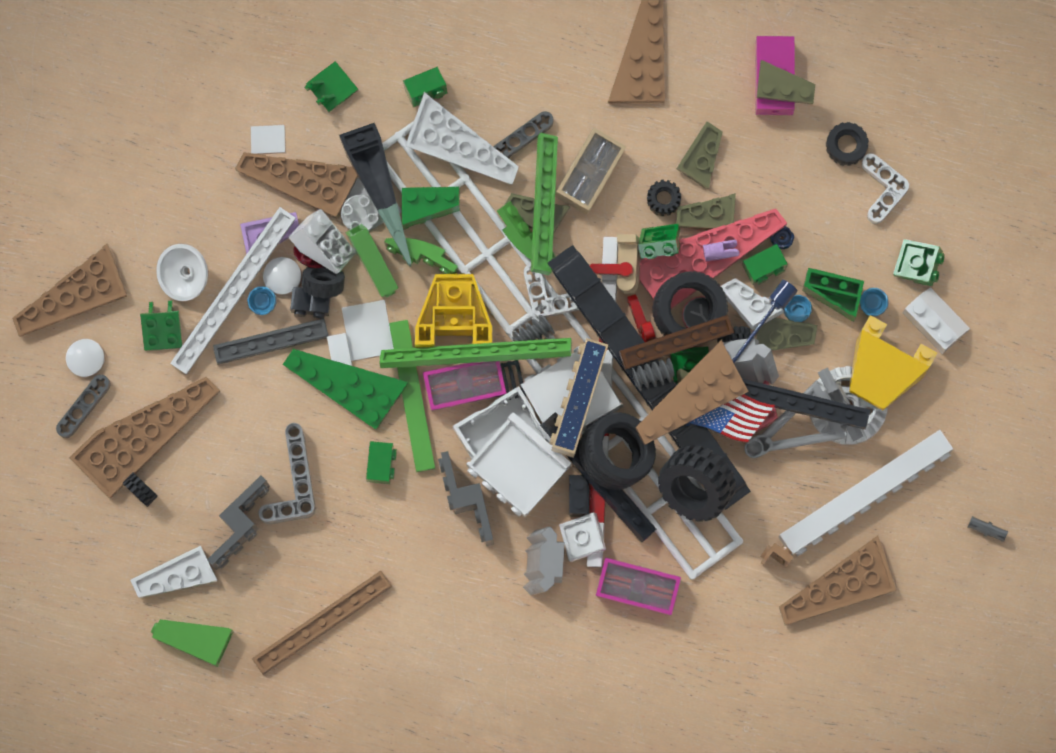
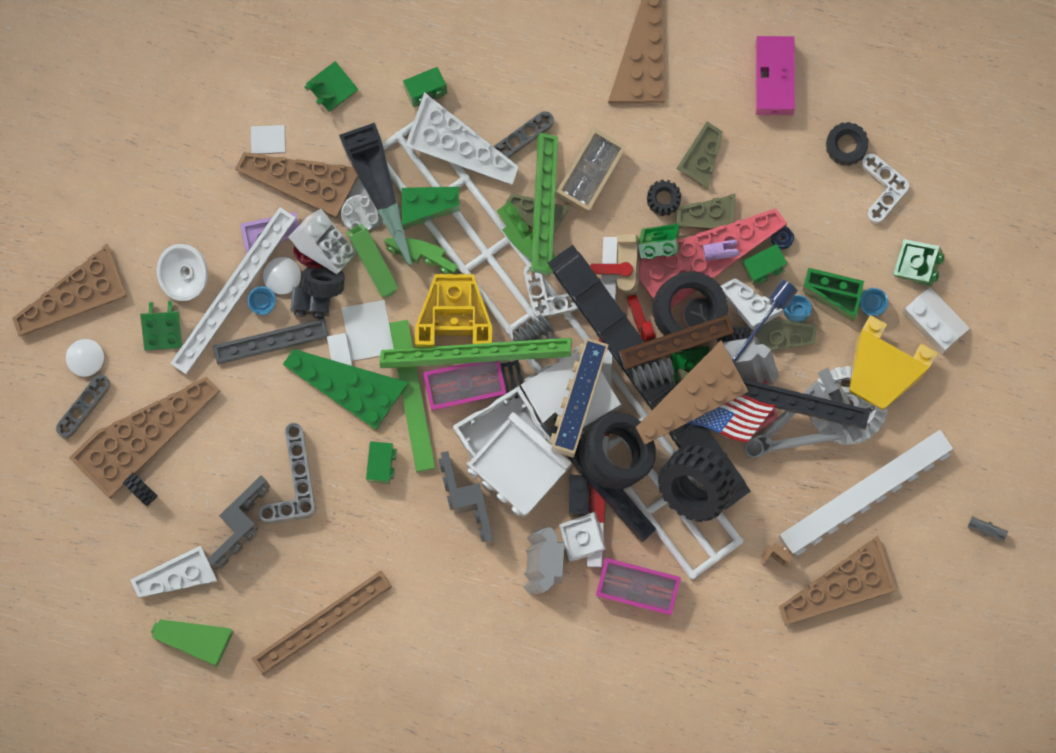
(783, 86): olive wing -> none

